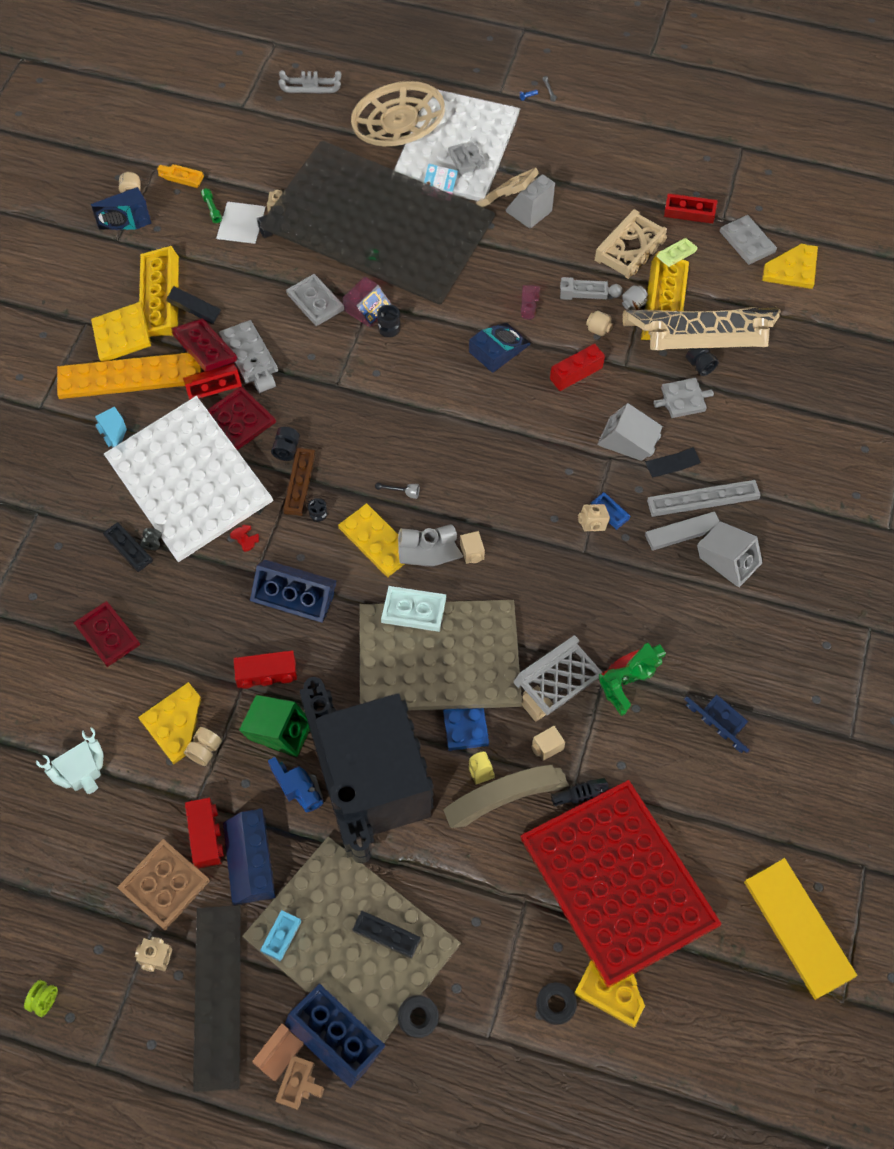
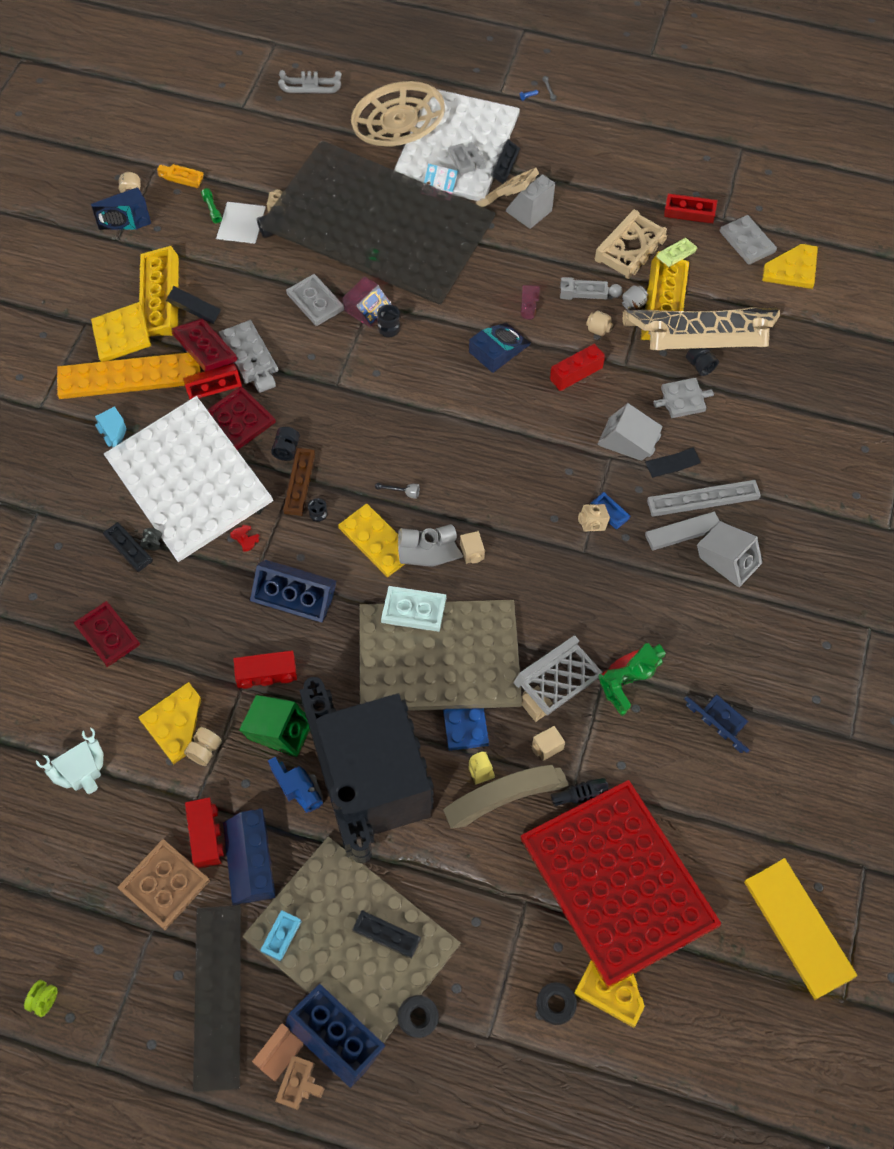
(153, 954): tan brick -> none
(505, 161): none -> black tile

